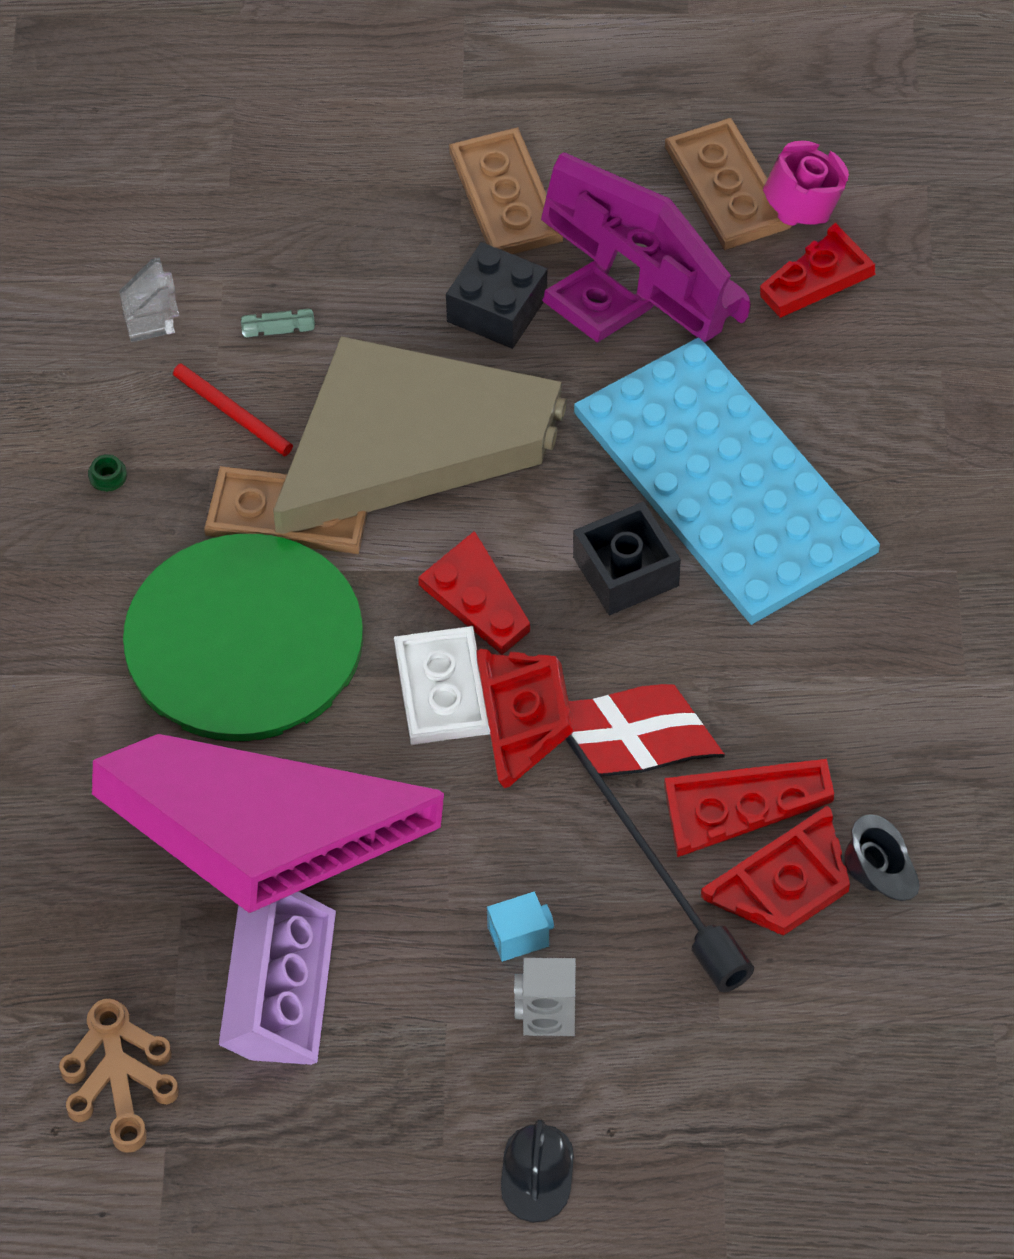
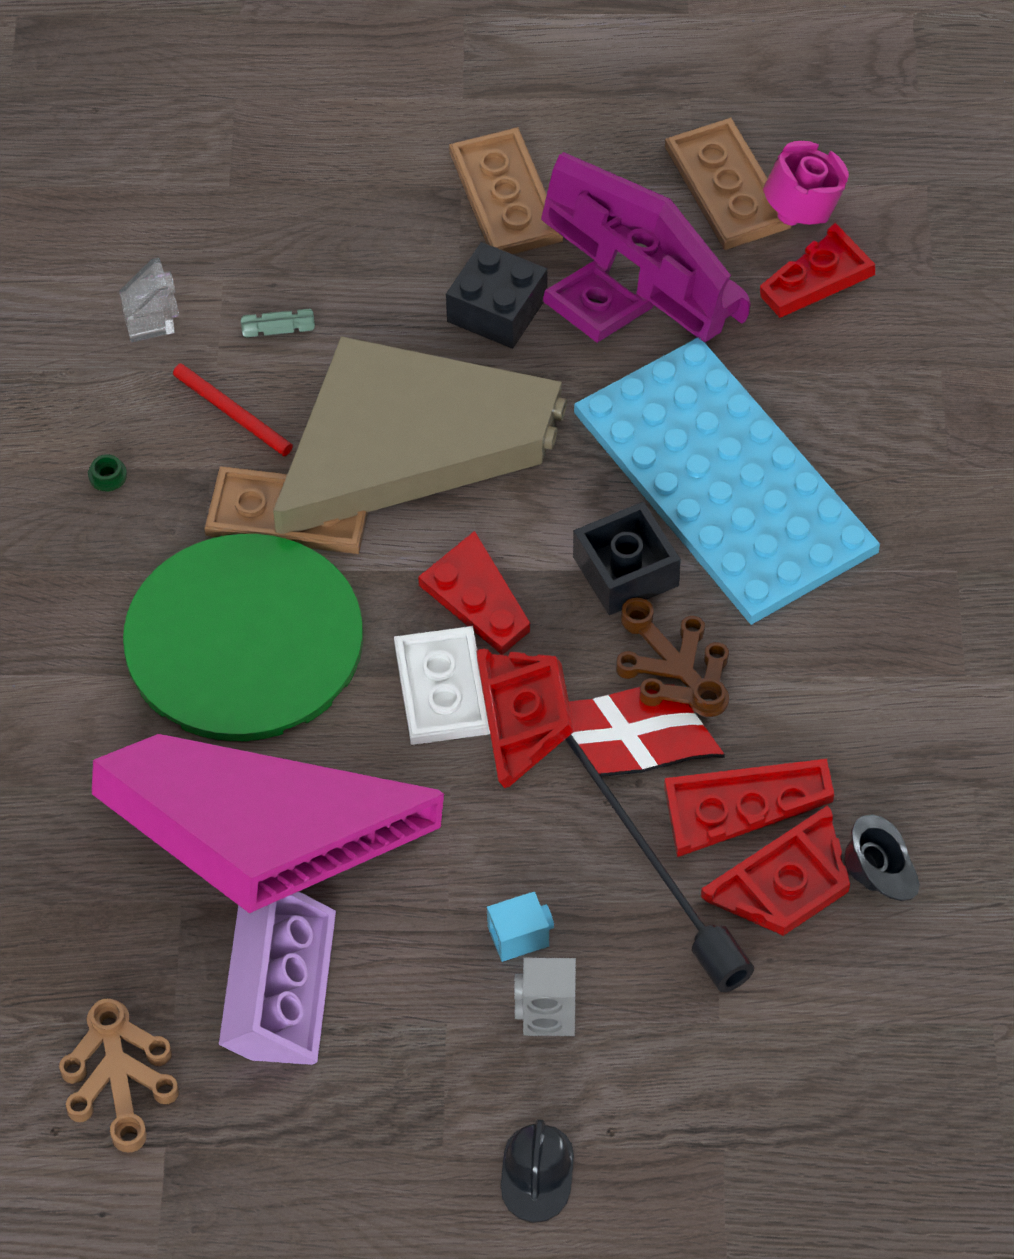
(673, 663): none -> reddish brown plant

